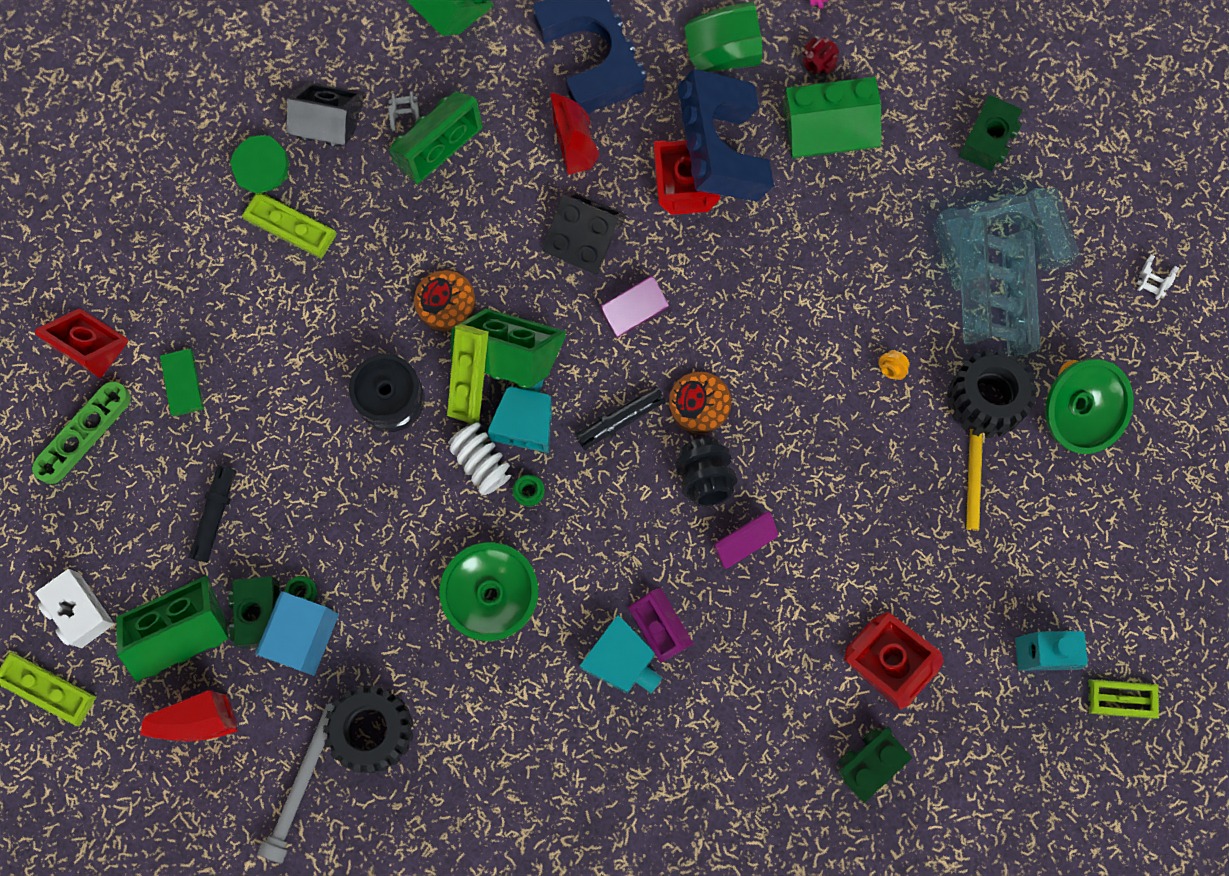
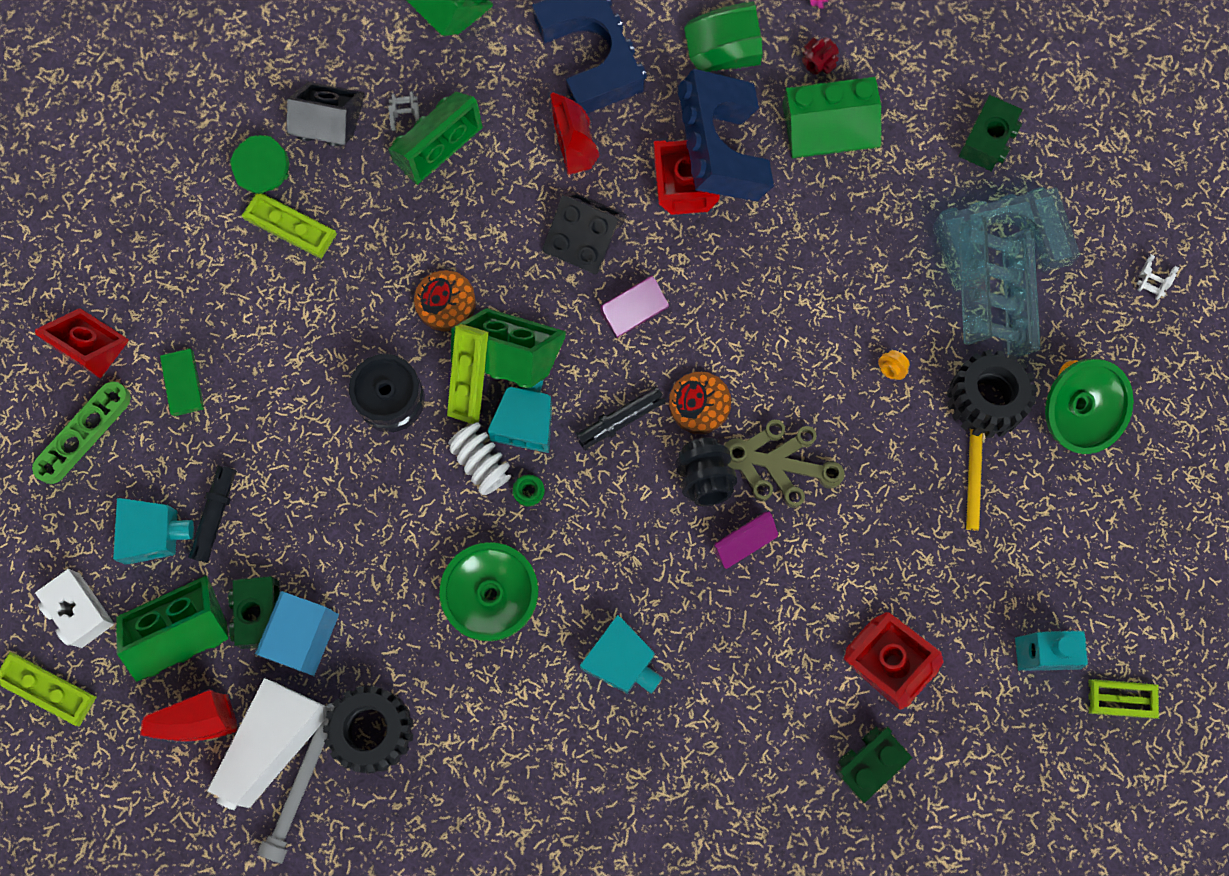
(147, 531): none -> teal torso
(265, 743): none -> white slope
(302, 581): green plate -> none
(660, 625): magenta slope -> none
(777, 462): none -> olive plant

